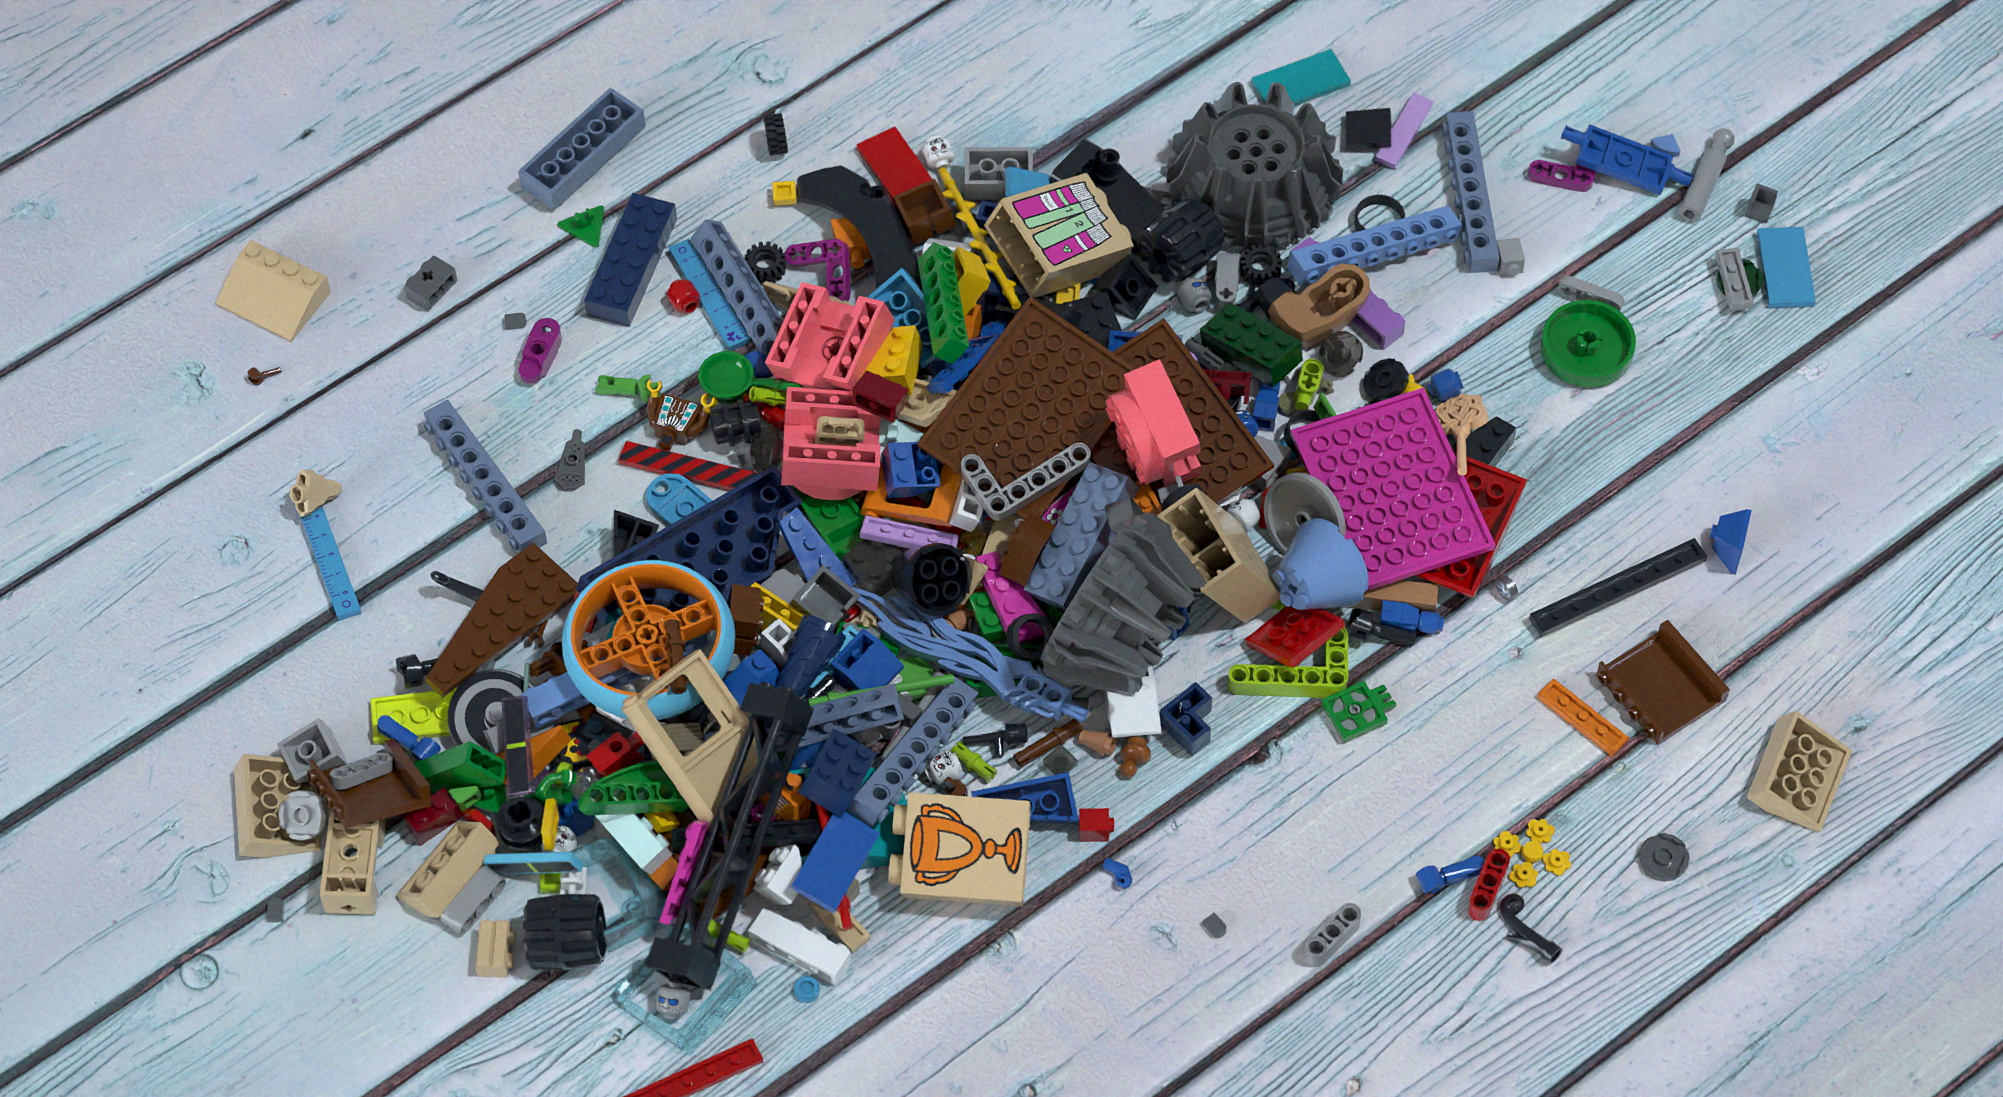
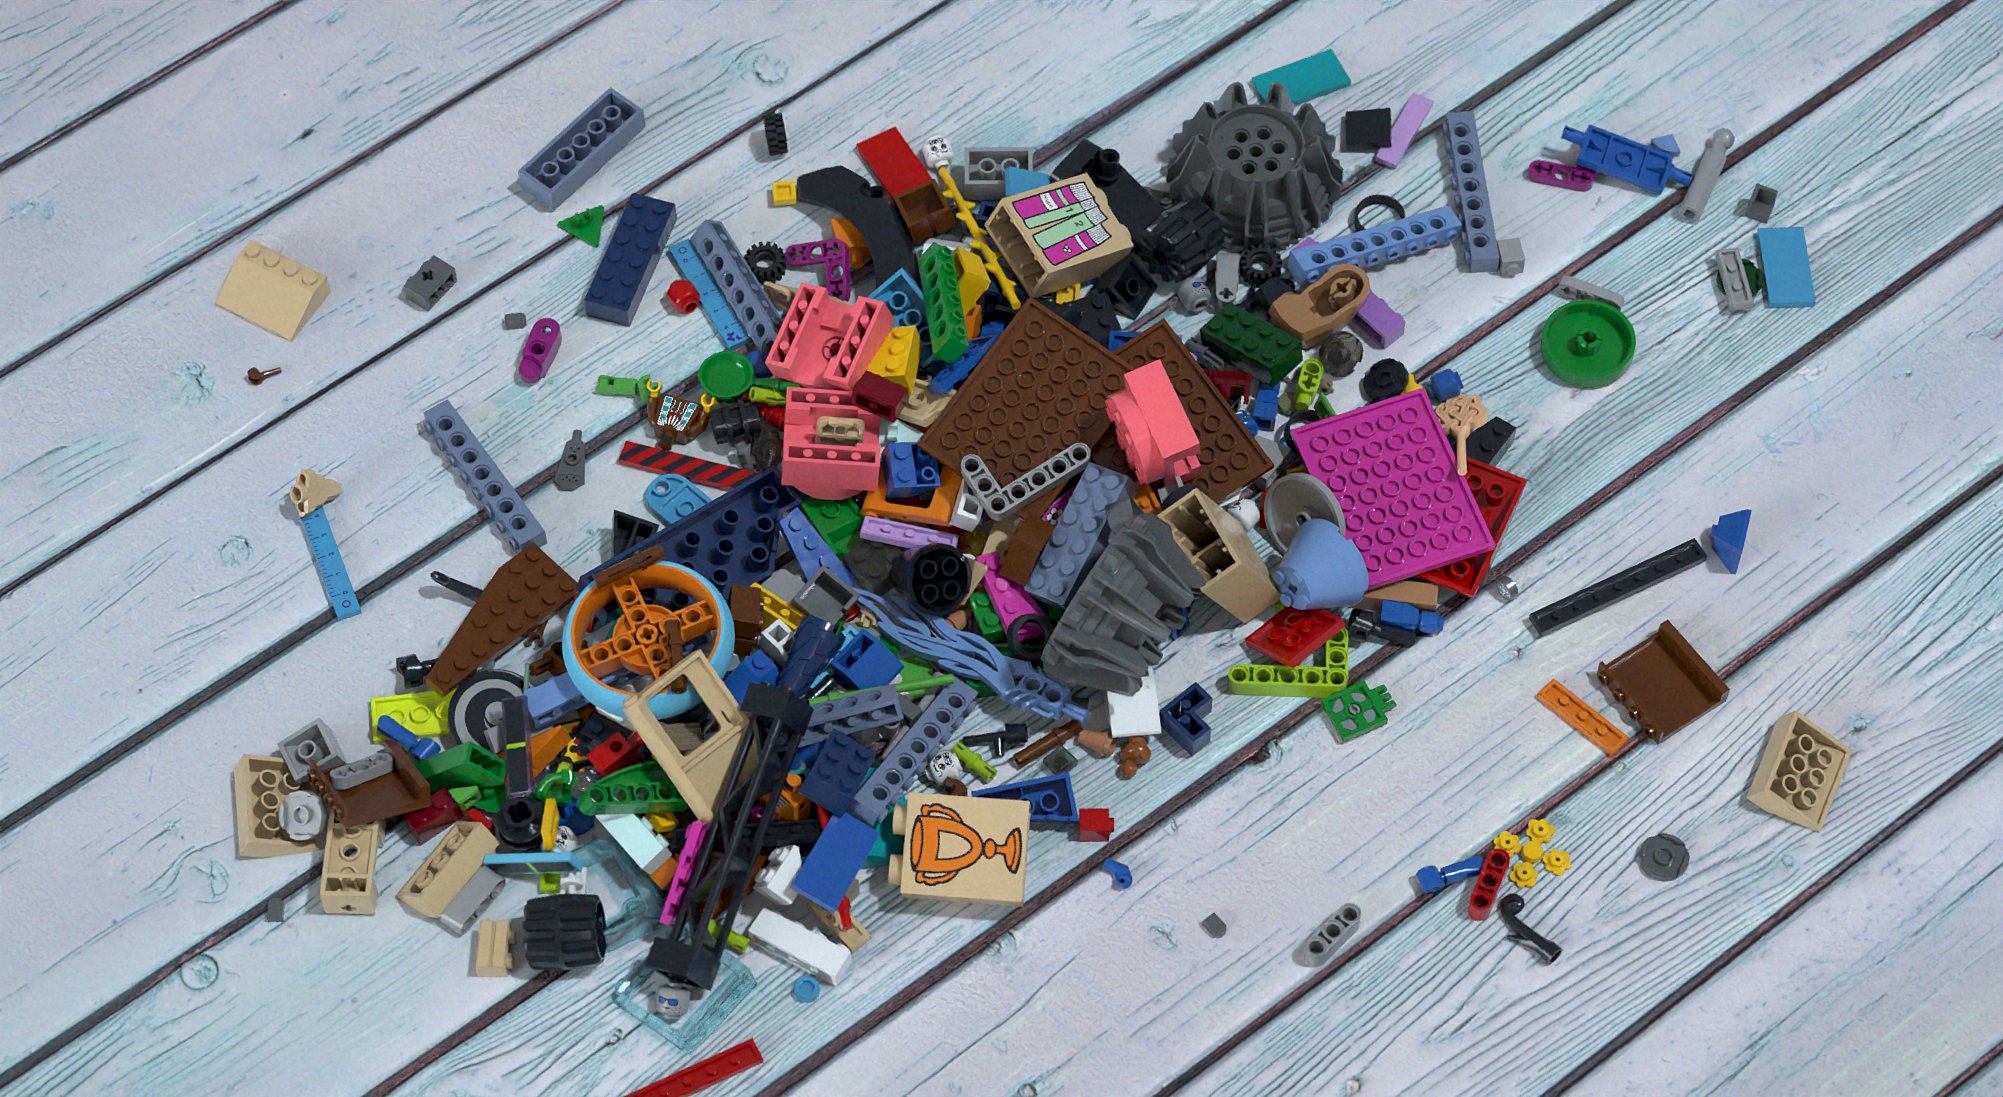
(655, 553): none -> reddish brown pin

